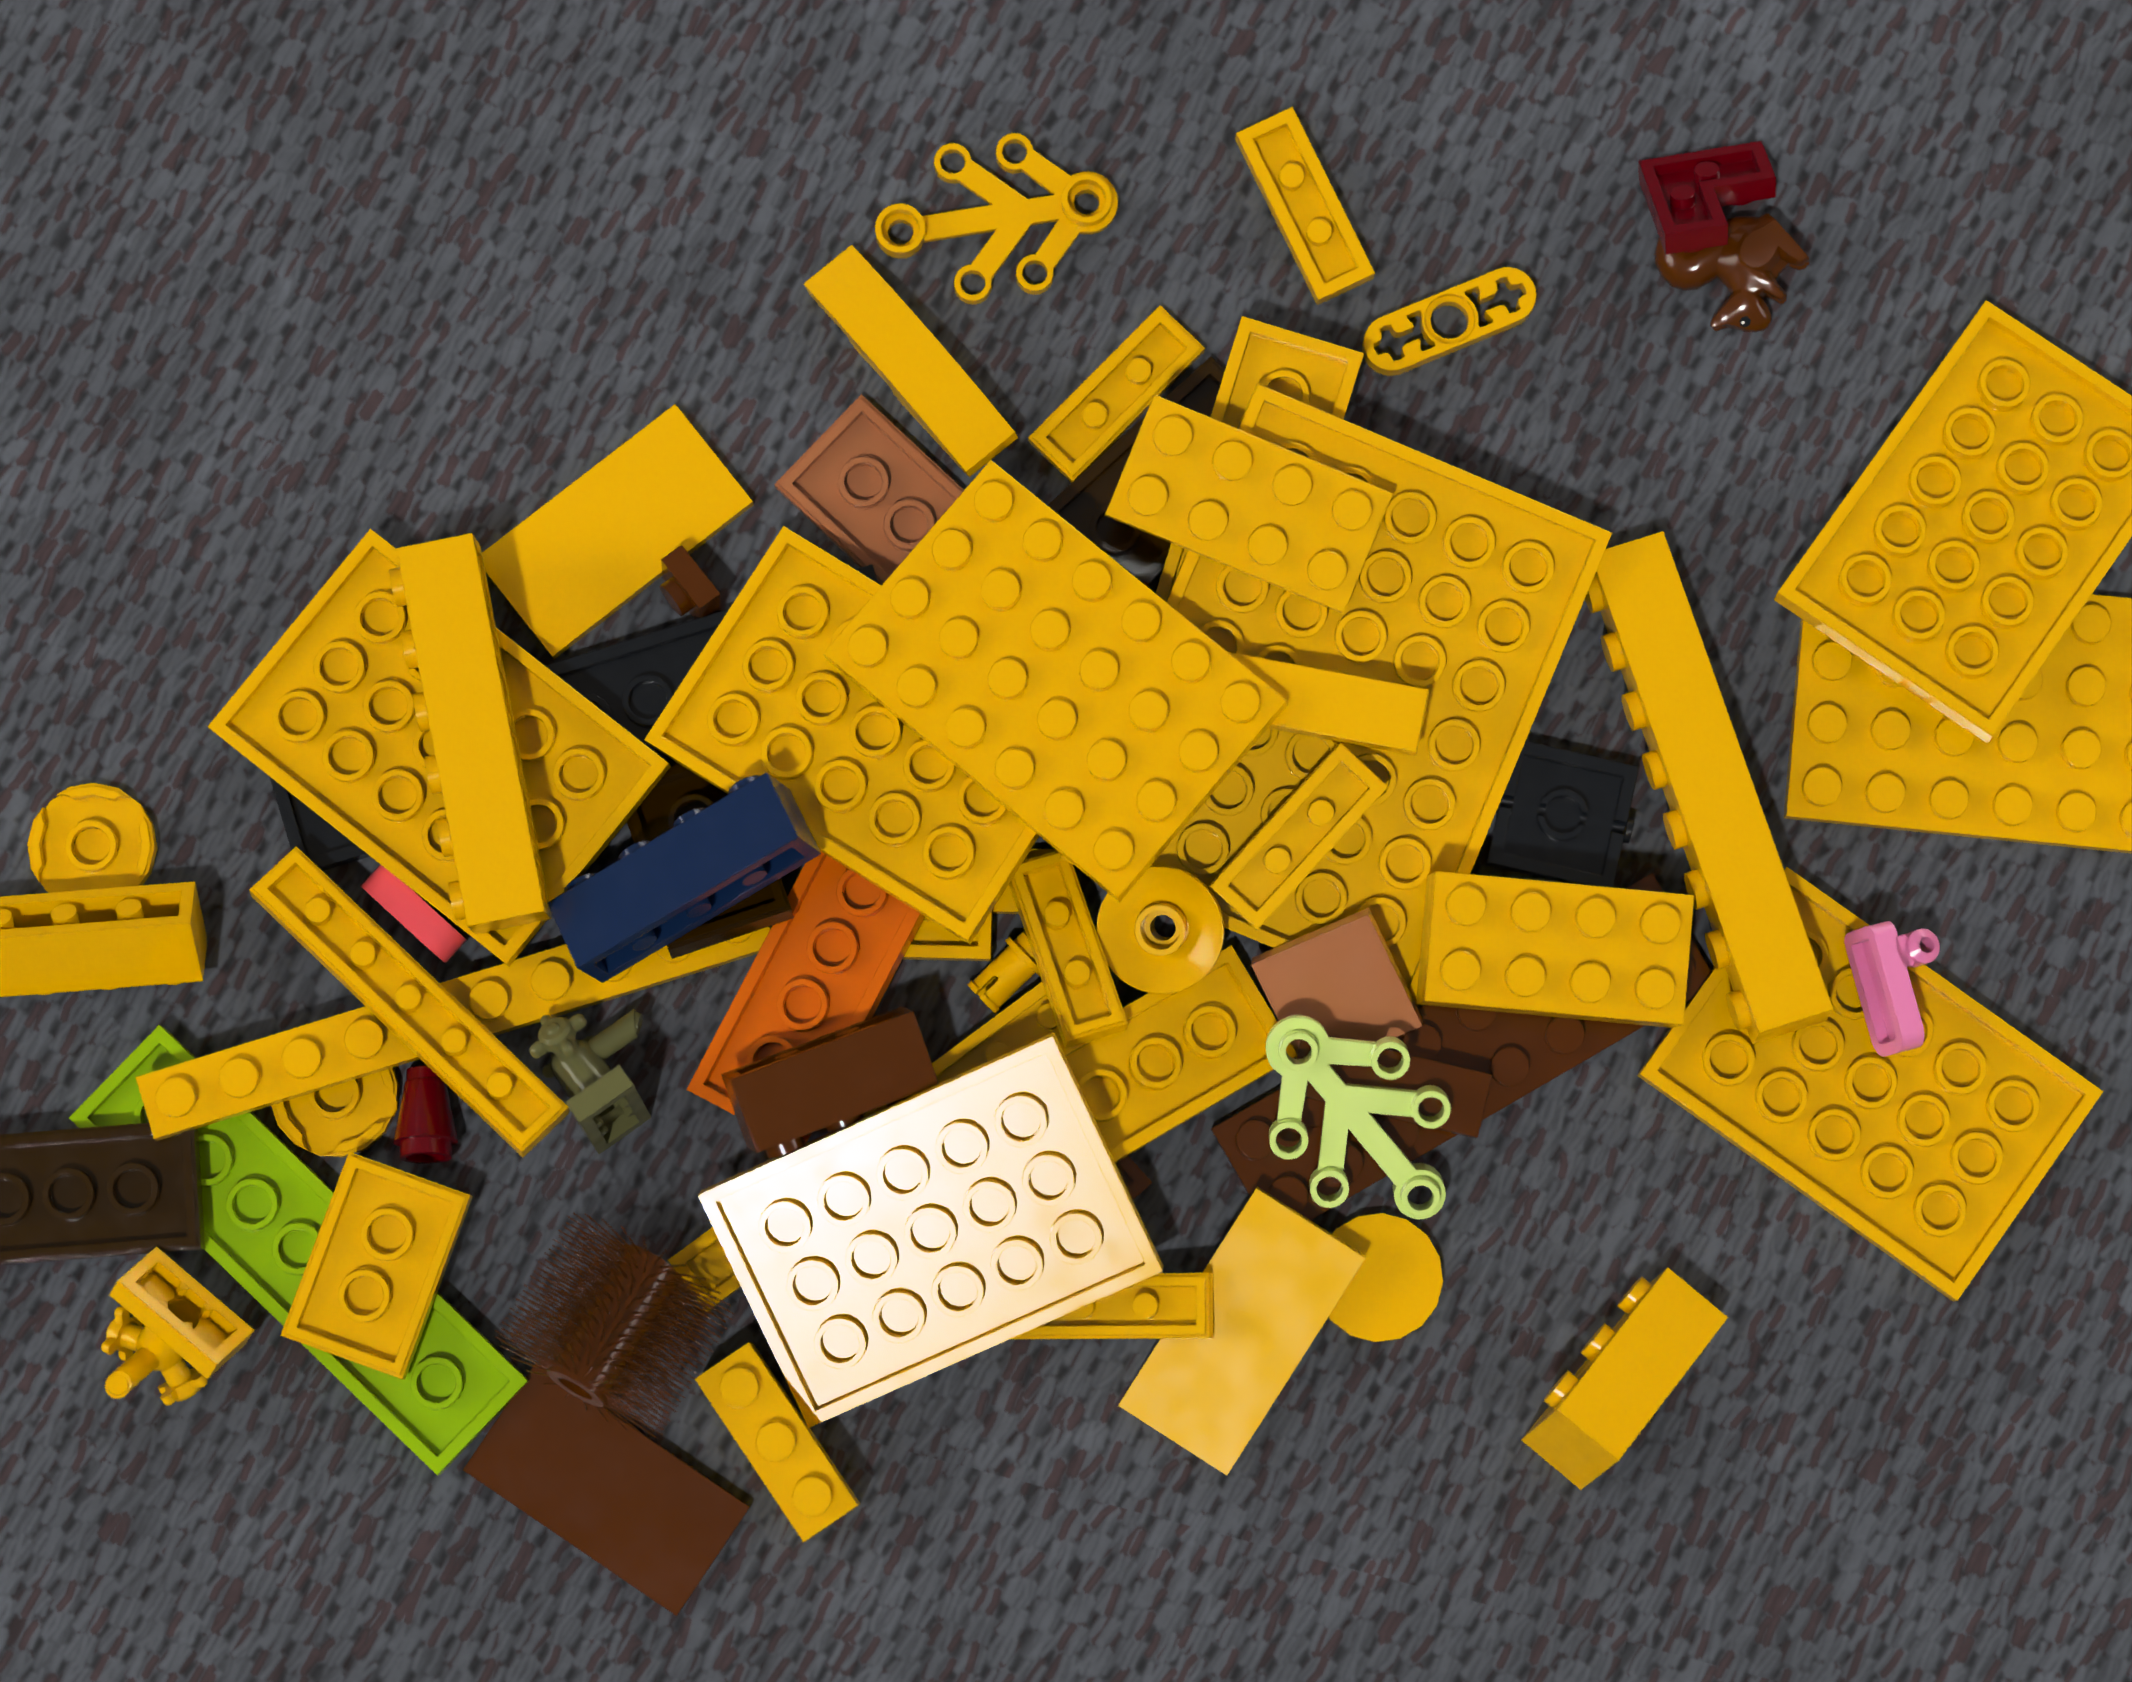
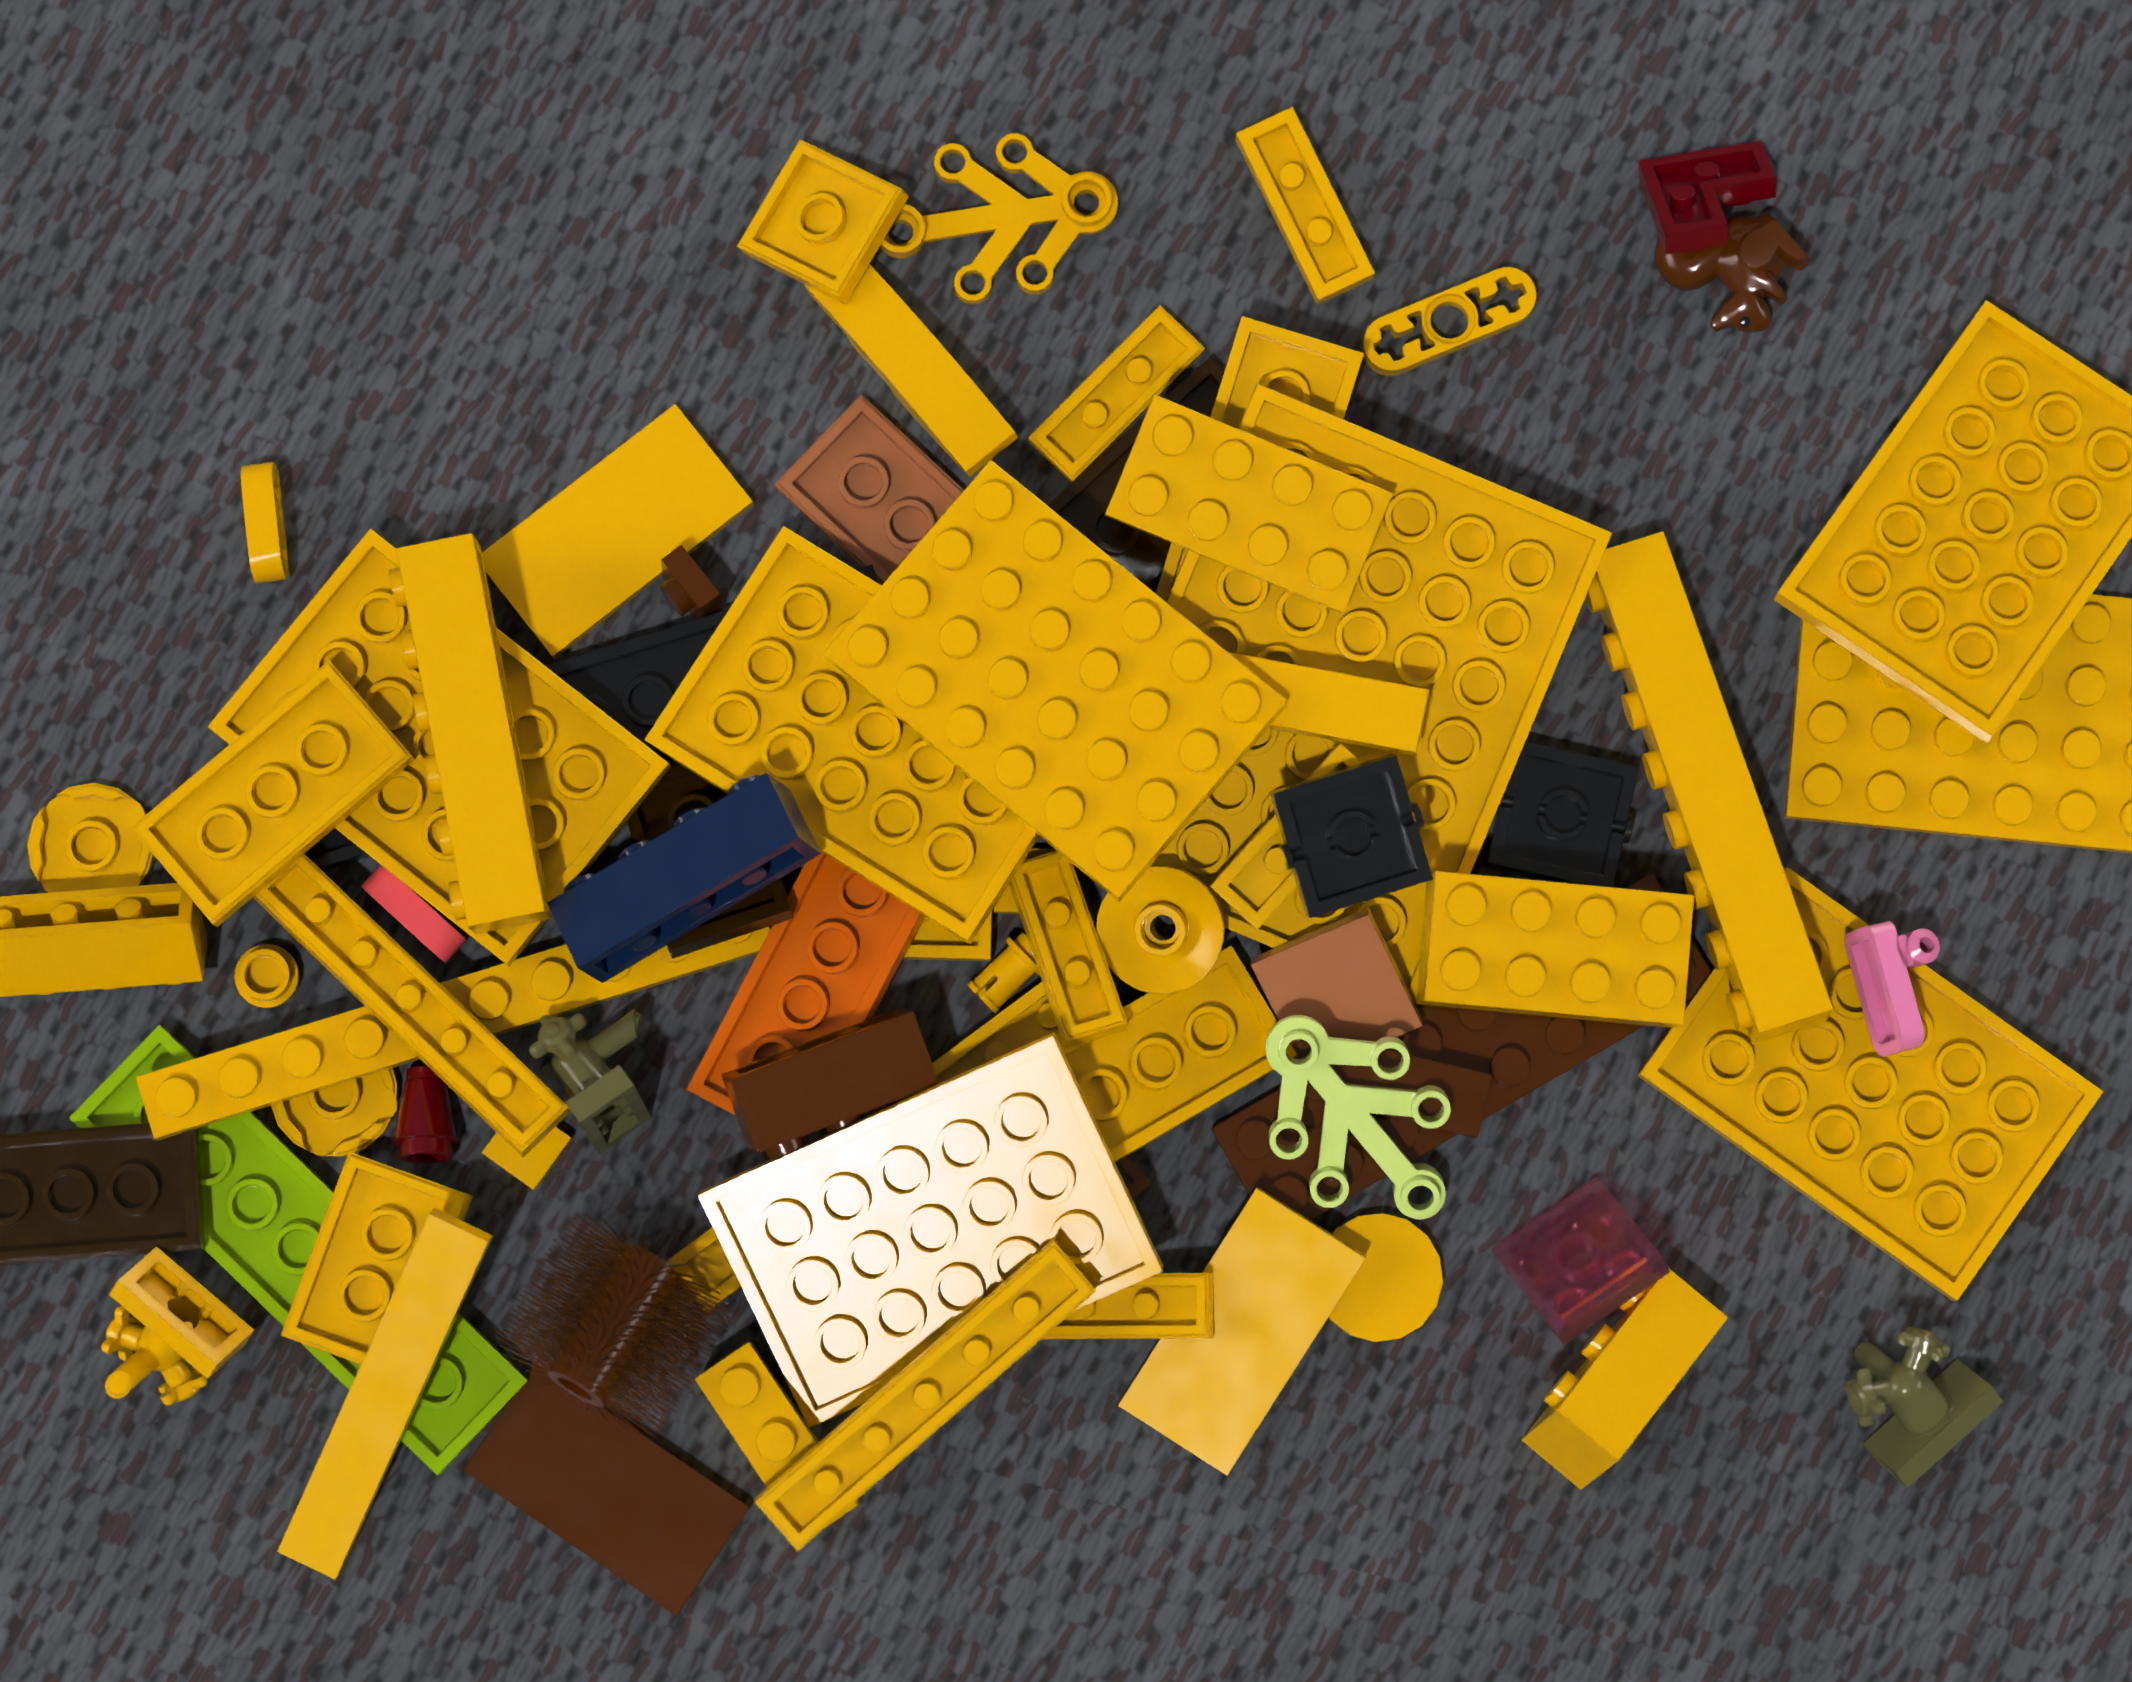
(264, 522): none -> yellow beam
(267, 976): none -> yellow plate
(272, 794): none -> yellow tile
(385, 1393): none -> yellow tile
(536, 1164): none -> yellow tile
(822, 221): none -> yellow tile
(924, 1395): none -> yellow tile
(1351, 835): none -> black plate
(1580, 1260): none -> clear pink plate
(1927, 1412): none -> olive piece

